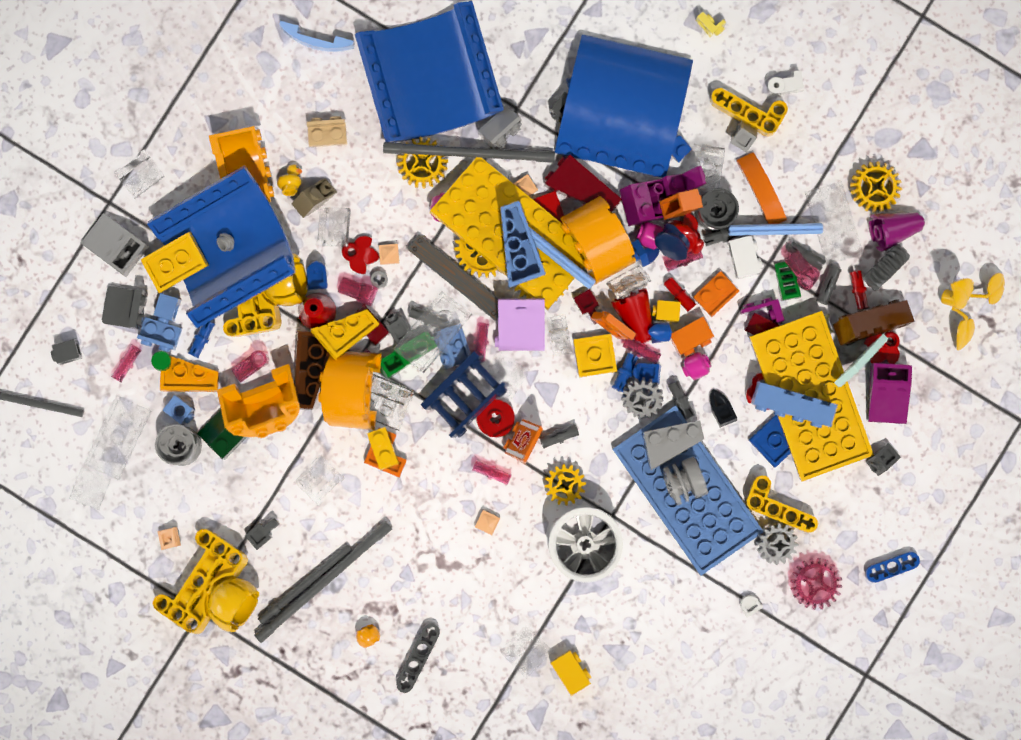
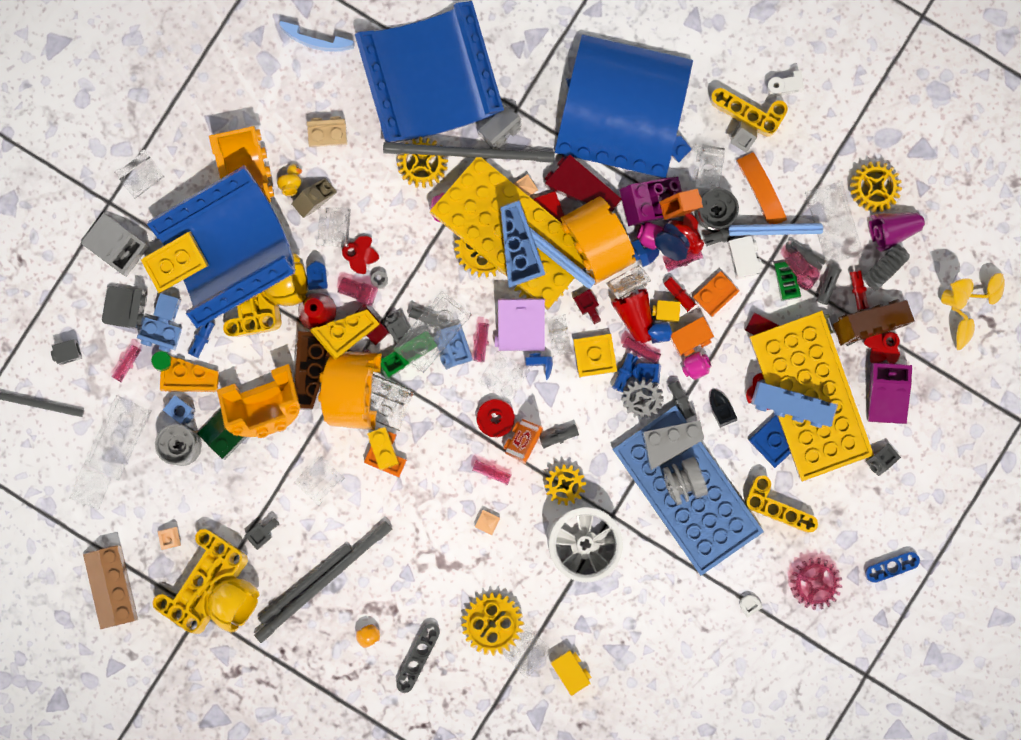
(110, 587): none -> medium nougat slope
(225, 242): light grey plate -> none
(249, 366): clear pink piece -> none
(389, 254): light nougat tile -> none
(447, 388): dark blue fence -> none
(455, 276): dark grey tile -> none
(480, 612): none -> yellow gear
(536, 360): none -> blue plate
(557, 107): dark grey bracket -> none
(613, 325): orange plate -> none
(684, 182): magenta bracket -> none
(707, 24): light yellow bracket -> none
(772, 536): light grey gear -> none
(775, 313): magenta bracket -> none
(863, 358): light aqua tile -> none

